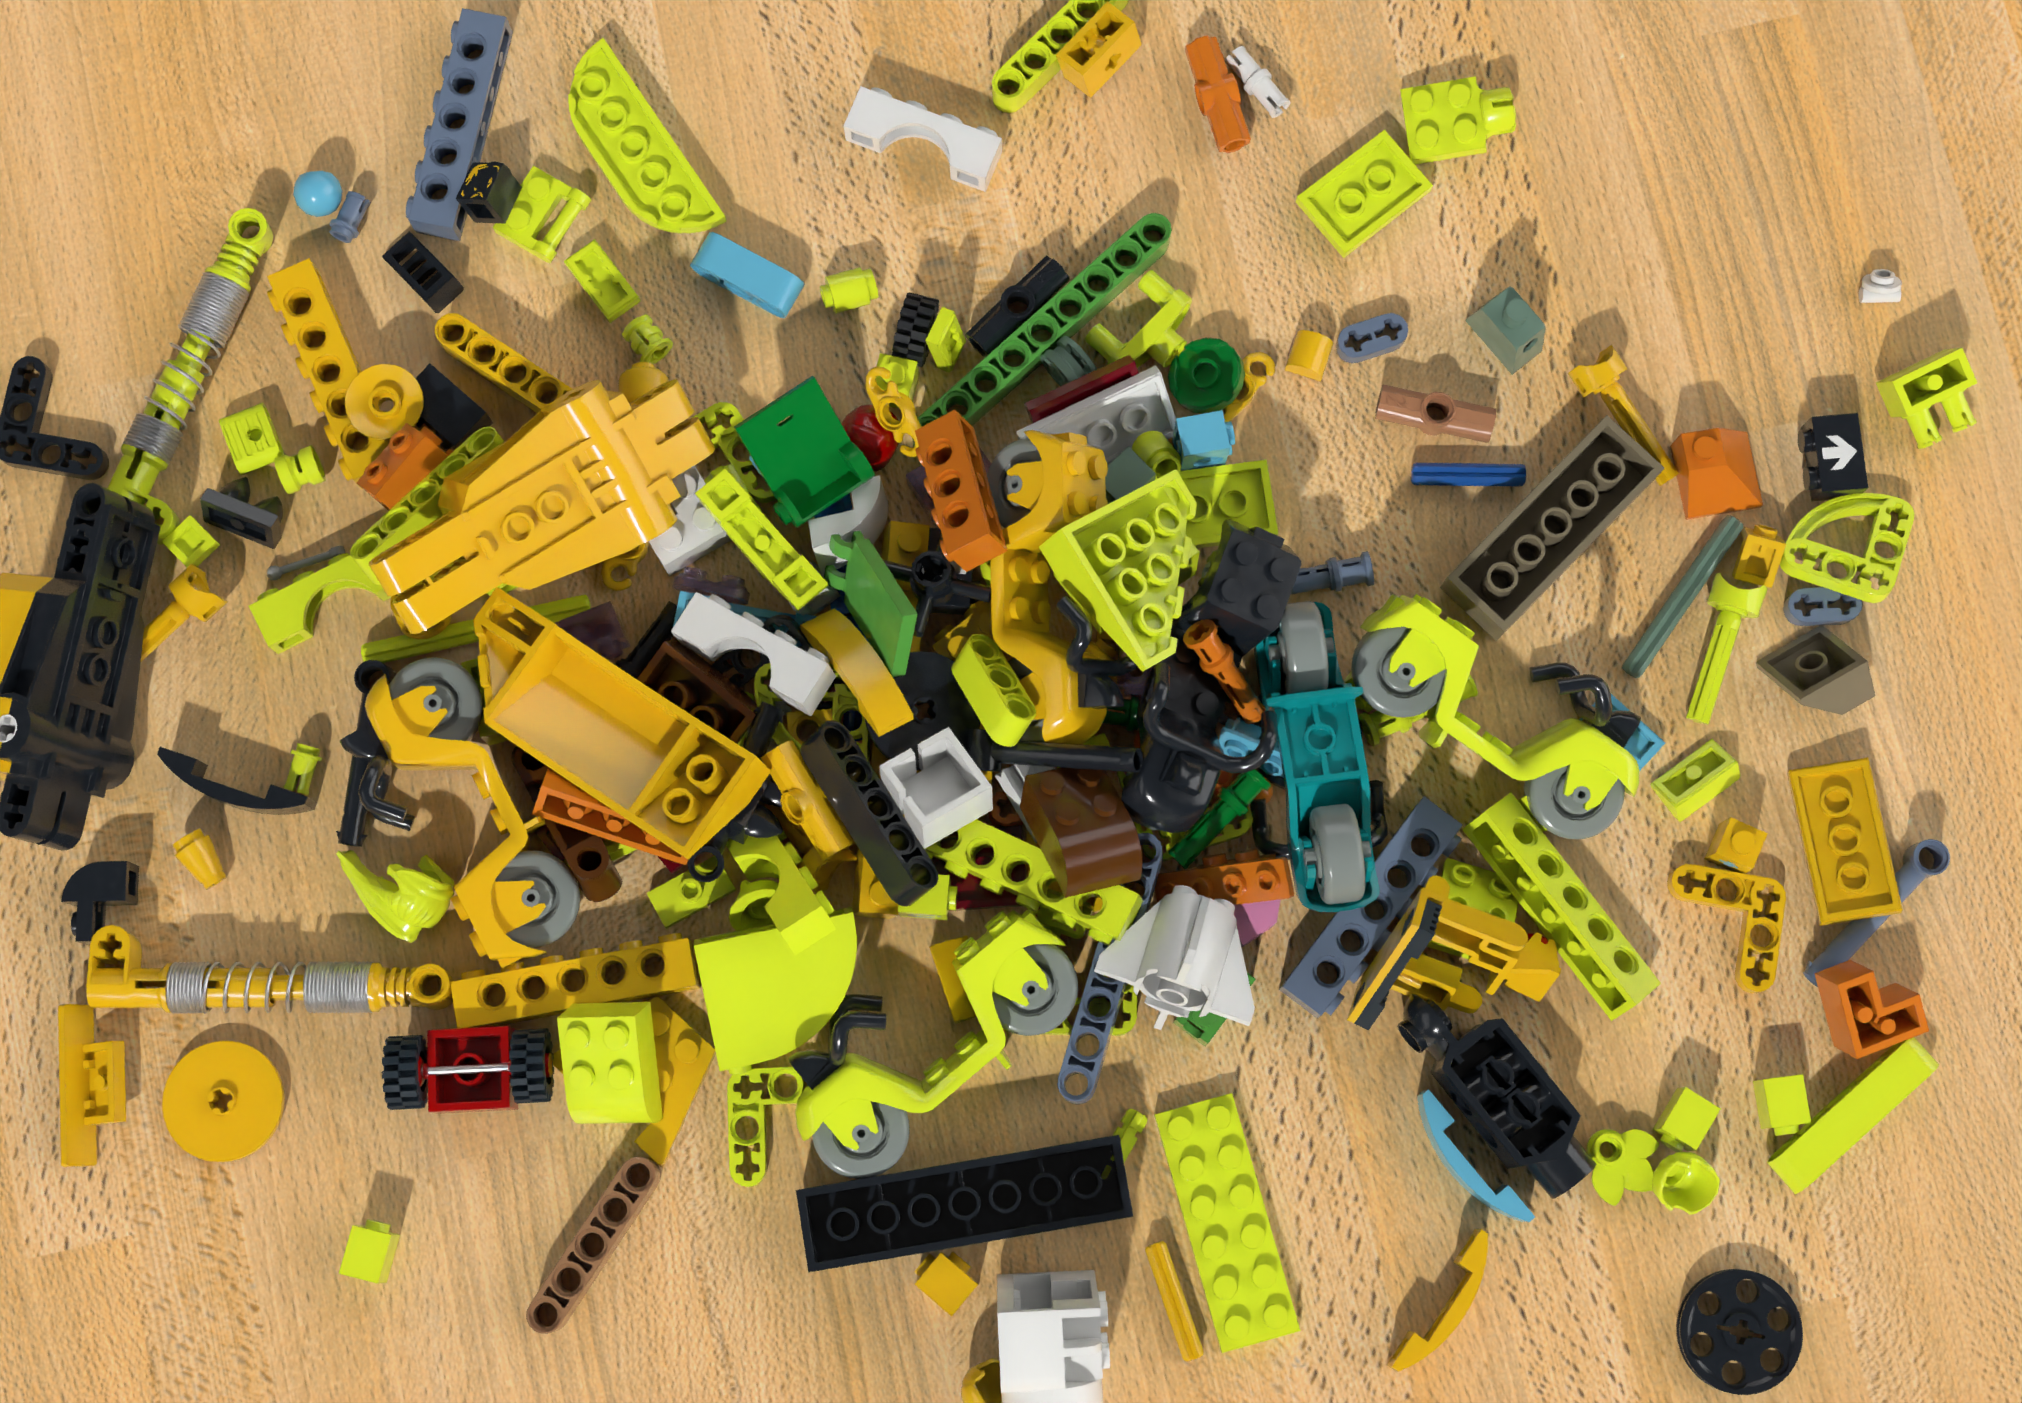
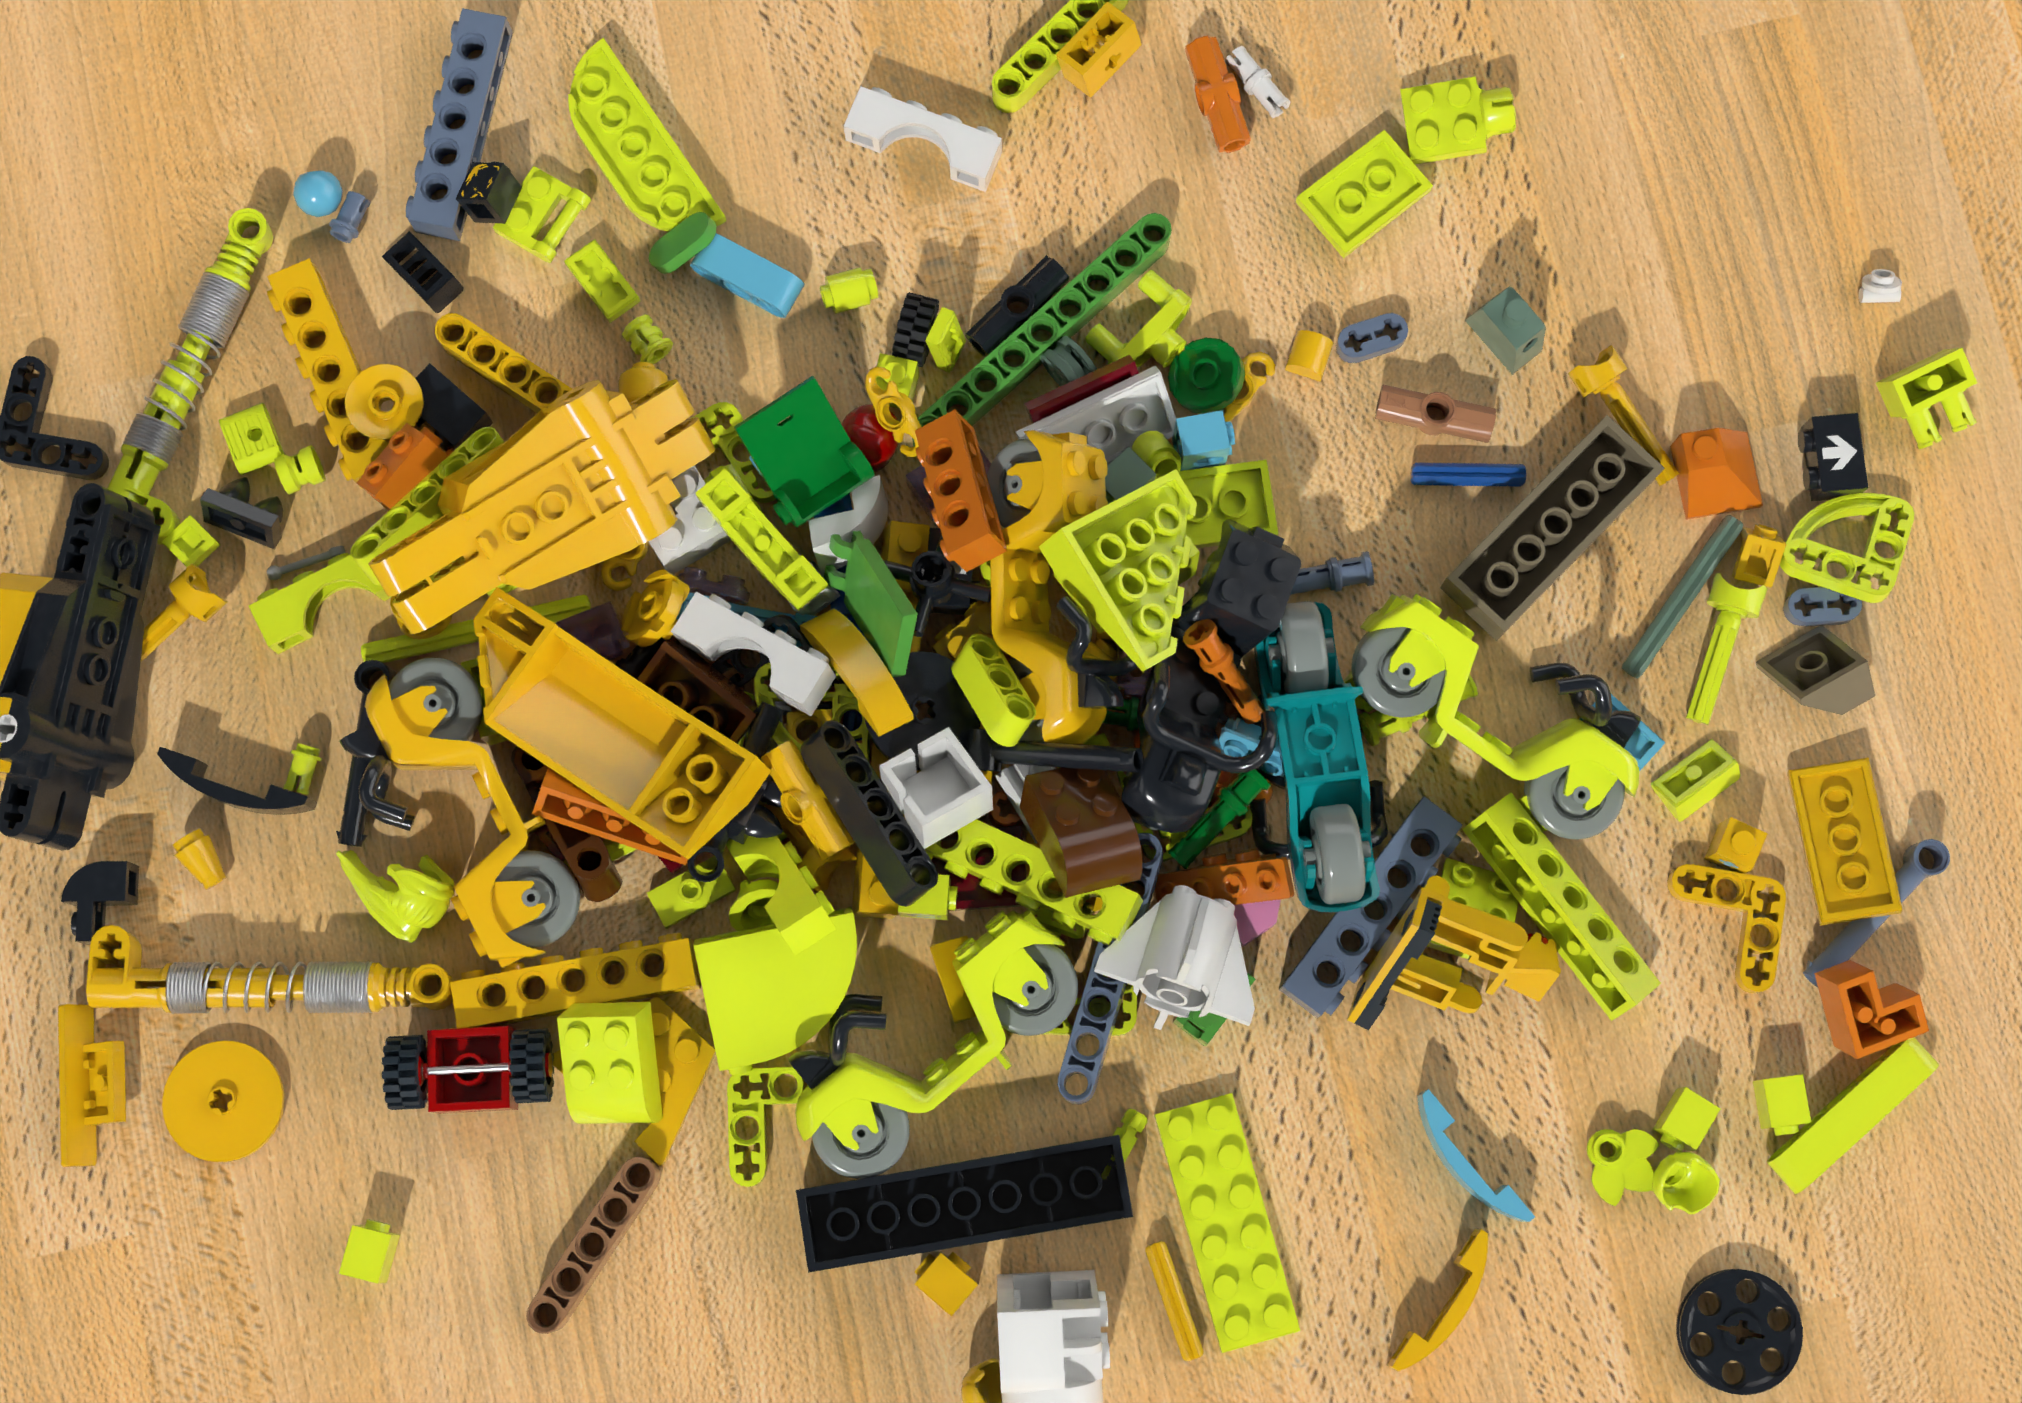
(655, 610): none -> yellow plate
(682, 242): none -> bright green tile
(1502, 1094): black brick -> none

